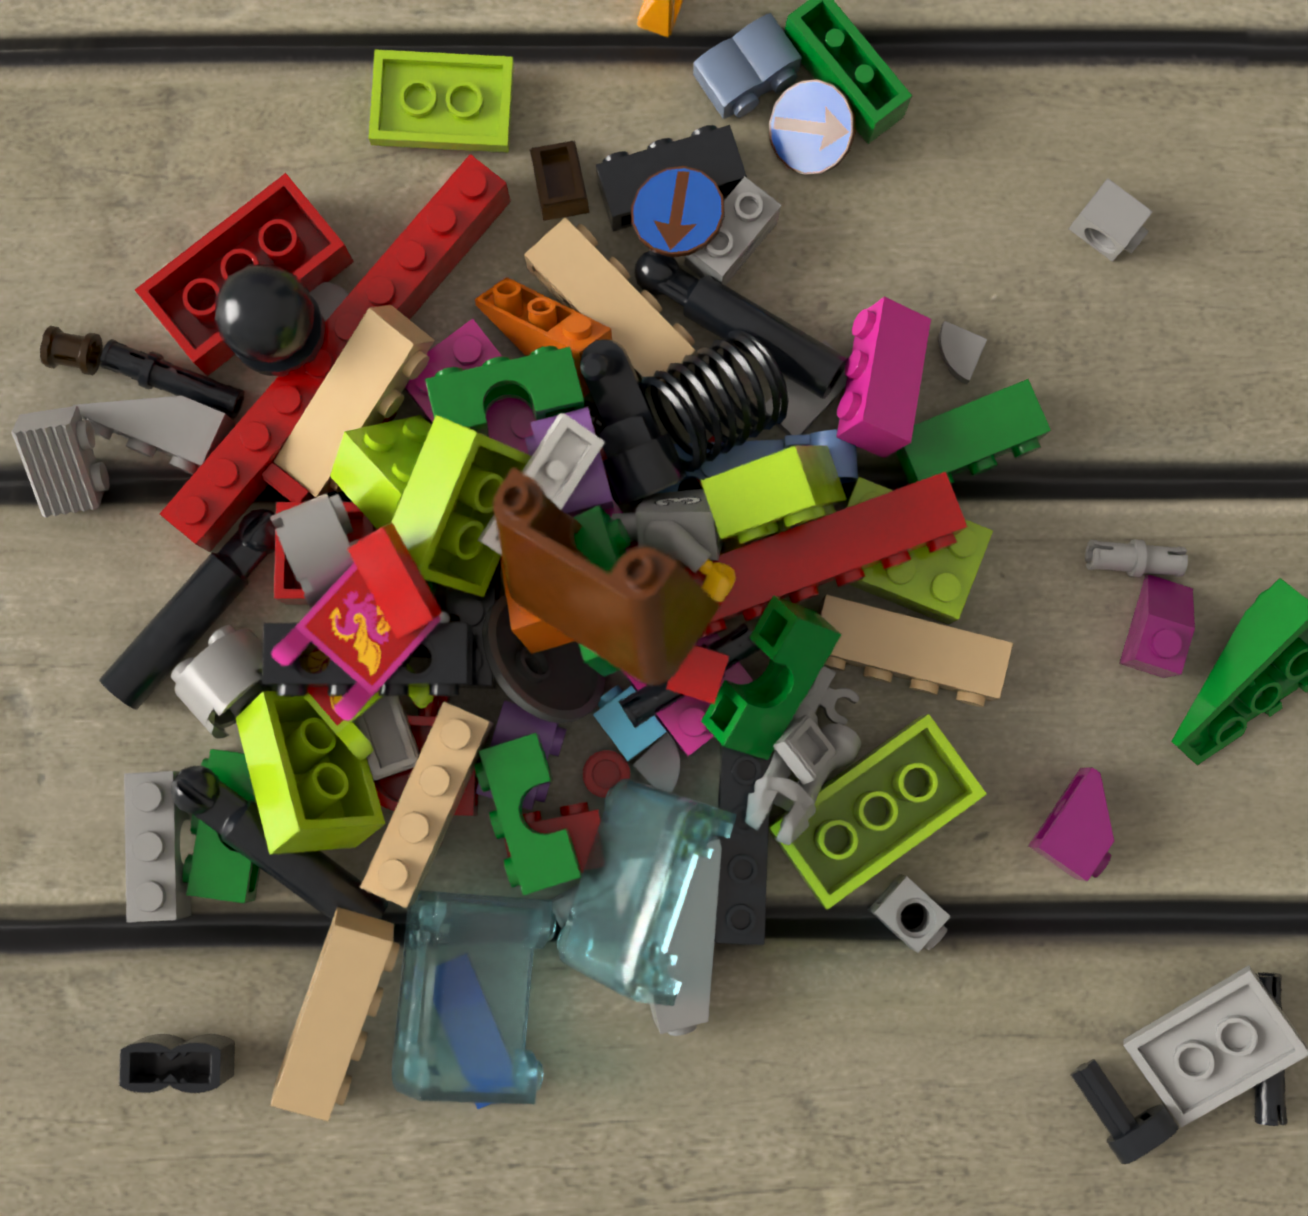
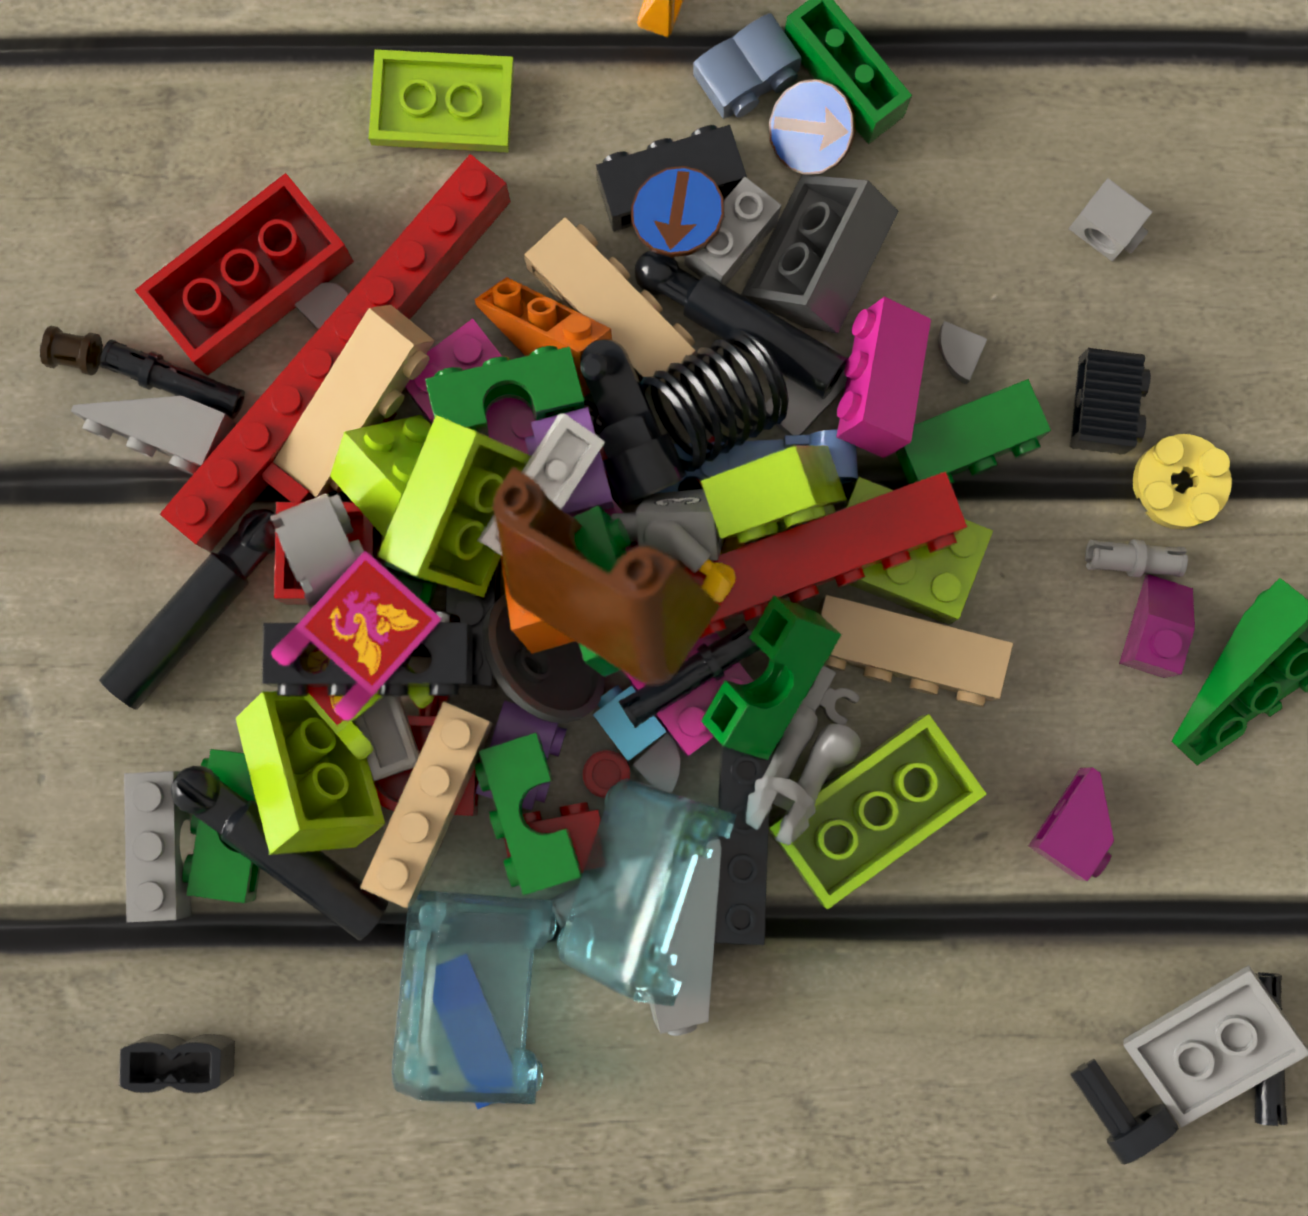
(61, 460): light grey brick -> none
(222, 678): light grey brick -> none
(269, 319): black tile -> none
(333, 1015): tan brick -> none
(394, 581): tile -> none
(559, 180): dark brown tile -> none
(700, 674): red tile -> none
(805, 749): light grey tile -> none
(821, 251): none -> dark grey slope
(890, 906): light grey brick -> none
(1109, 401): none -> black brick
(1206, 467): none -> light yellow plate

